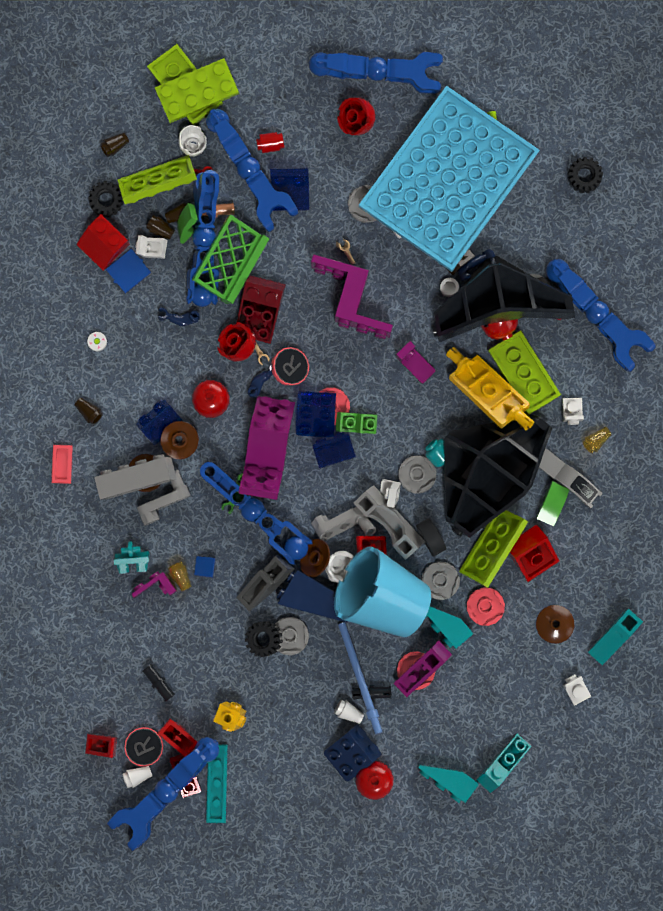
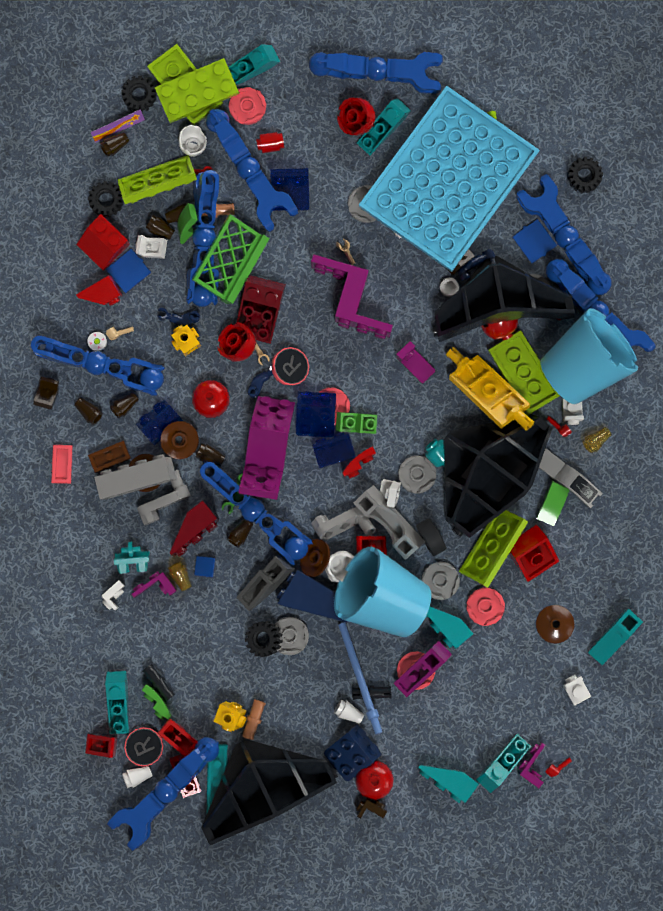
(46, 393): none -> dark brown bracket
(98, 363): none -> blue piece
(102, 292): none -> red slope
(109, 456): none -> reddish brown plate
(113, 334): none -> tan hand
(115, 591): none -> white bracket
(117, 126): none -> medium lavender sticker
(117, 702): none -> teal slope
(123, 405): none -> dark brown cone
(135, 83): none -> black tyre
(161, 707): none -> bright green slope
(190, 344): none -> yellow brick
(196, 523): none -> dark red slope
(209, 454): none -> dark brown cone
(239, 534): none -> dark brown cone
(247, 112): none -> coral tile
(253, 719): none -> nougat pin
(254, 63): none -> teal slope
(261, 786): none -> black panel
(354, 466): none -> red slope
(376, 807): none -> dark brown bracket
(384, 126): none -> teal slope
(533, 777): none -> magenta bracket
(534, 241): none -> blue piece
(554, 771): none -> red hand
(564, 430): none -> red hand
(565, 235): none -> blue piece
(588, 358): none -> medium azure cone

